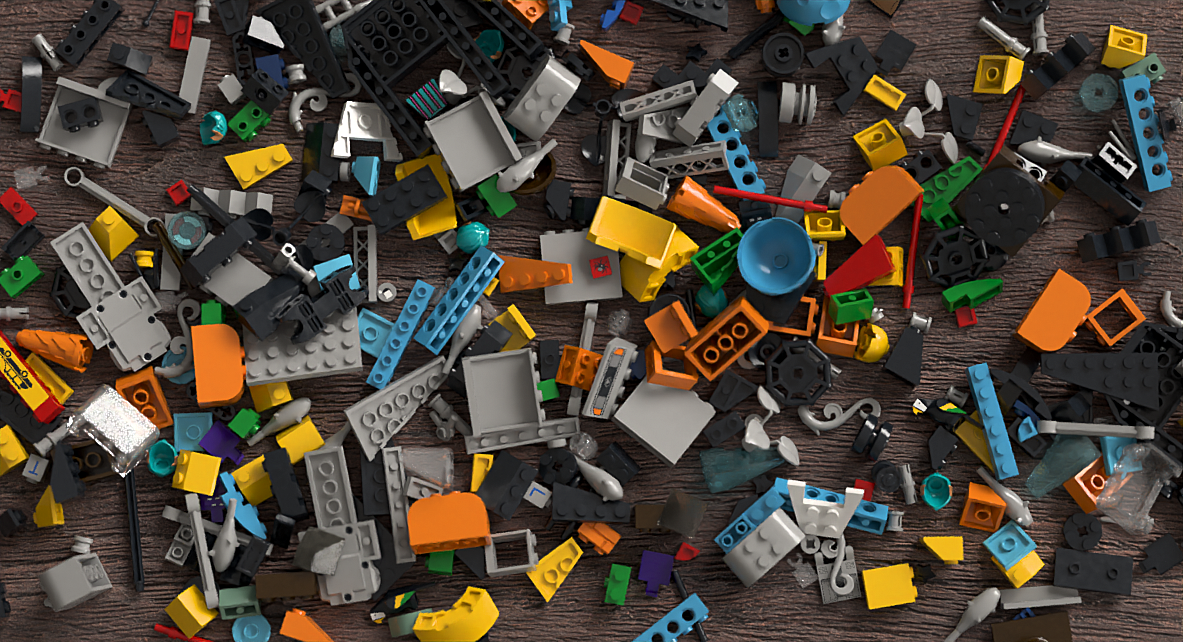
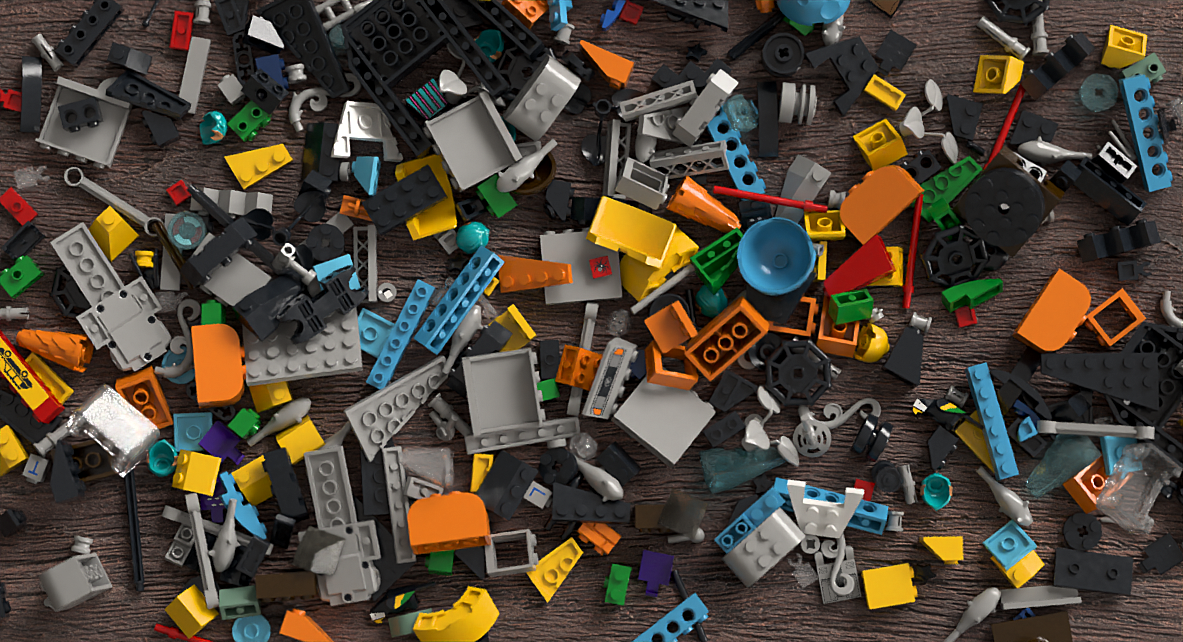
(48, 511): yellow slope -> none
(662, 289): none -> light grey bar
(679, 537): none -> light grey bar
(686, 552): red tile -> none
(806, 431): none -> light grey dish
(982, 508): orange slope -> none

